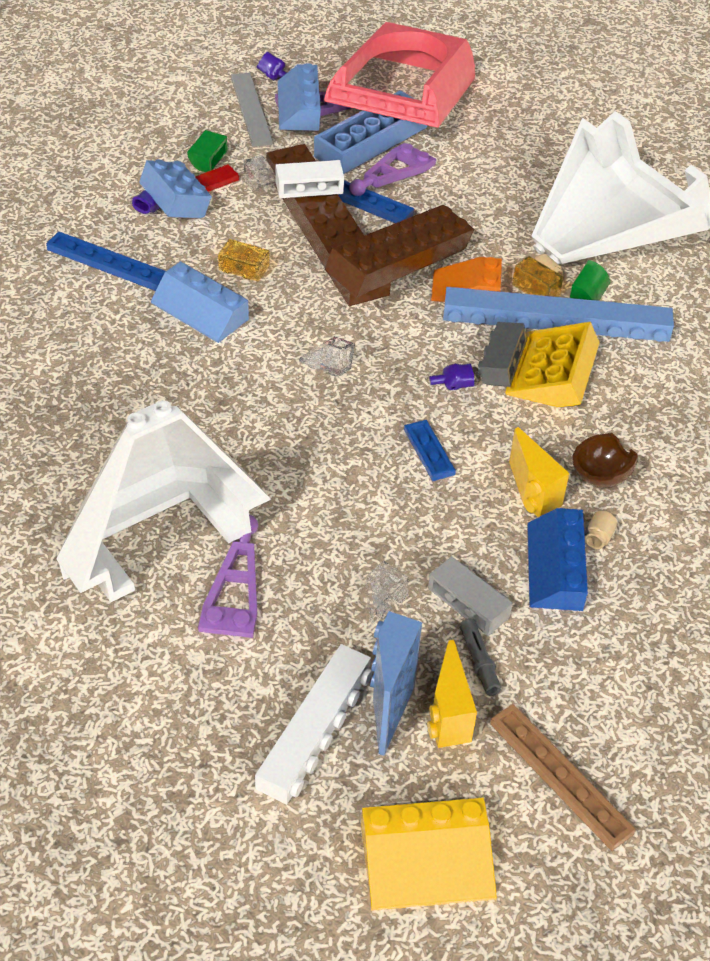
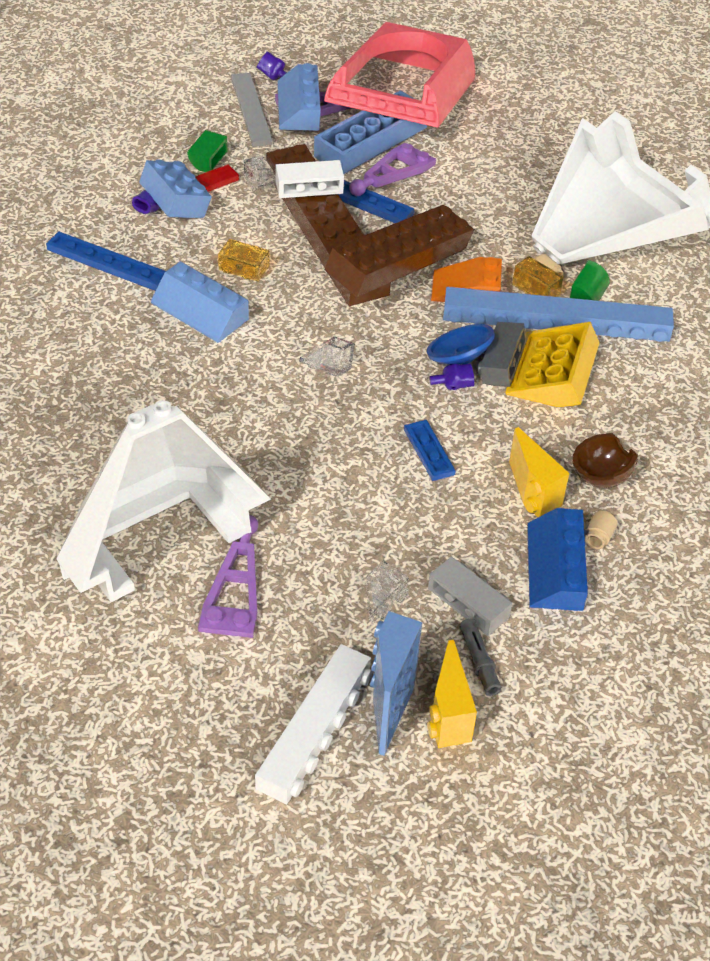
(428, 853): yellow slope -> none
(461, 344): none -> blue dish
(563, 777): medium nougat plate -> none

